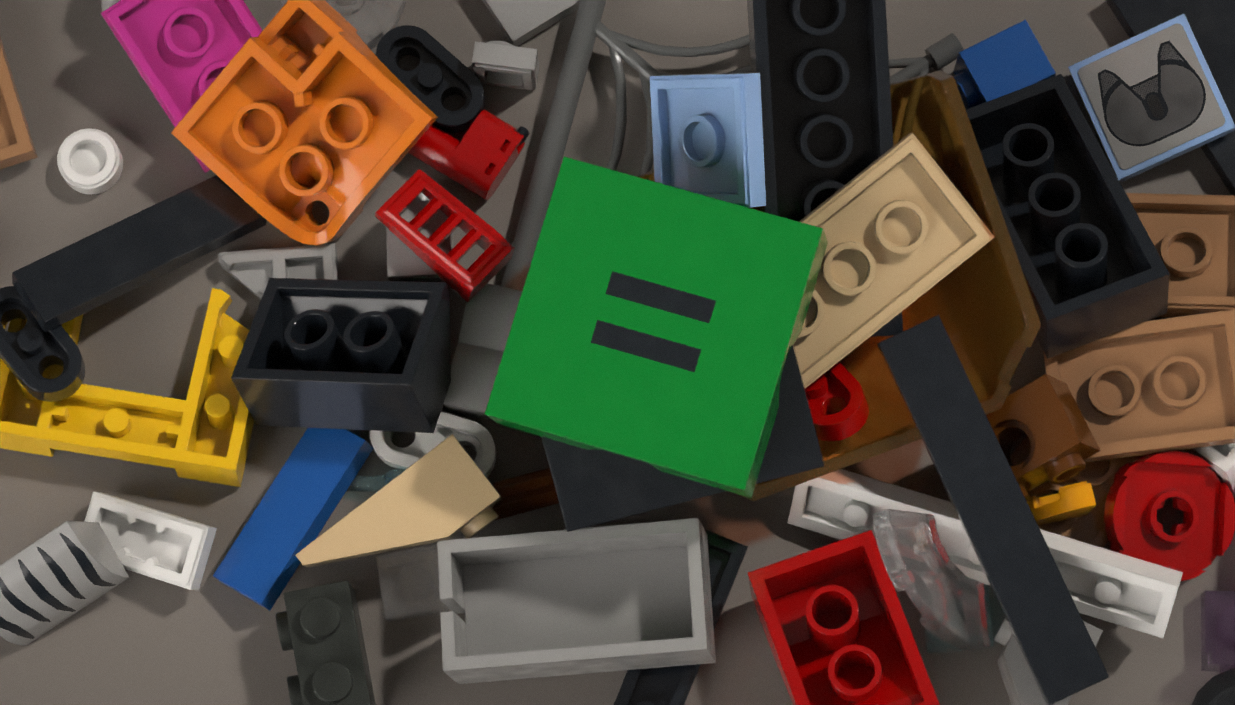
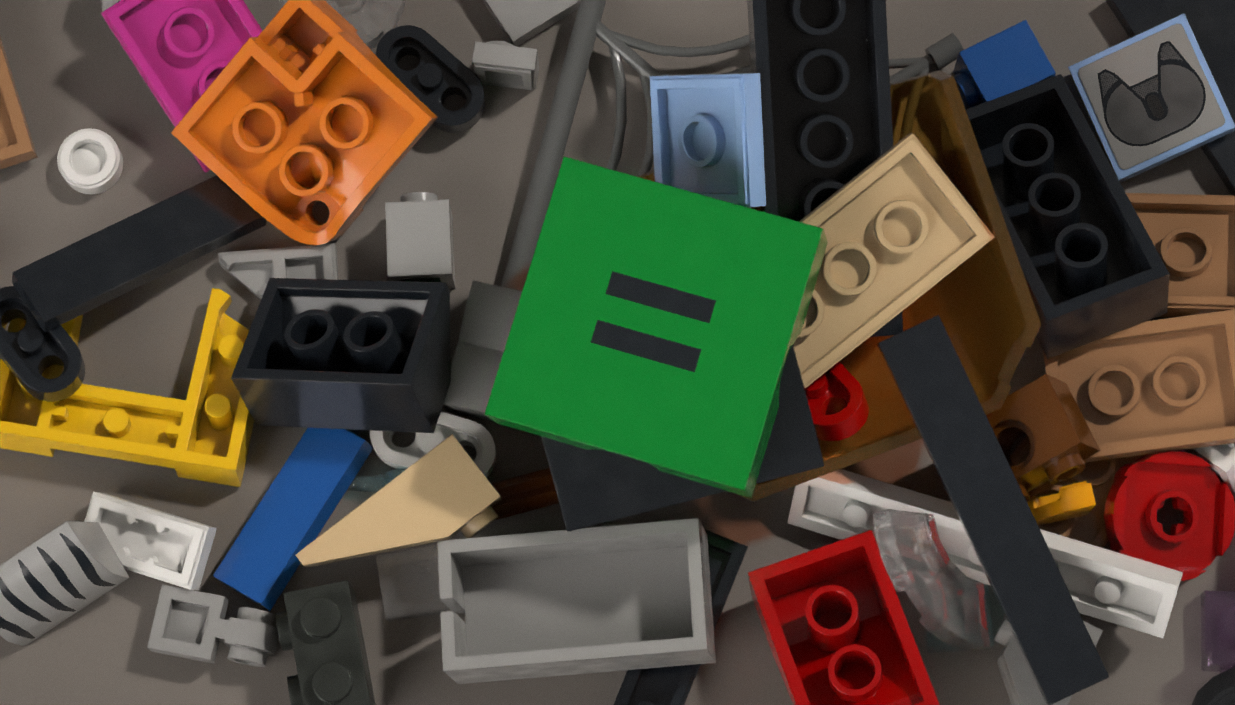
(194, 623): none -> light grey plate
(465, 282): red slope -> none
(479, 158): red piece -> none

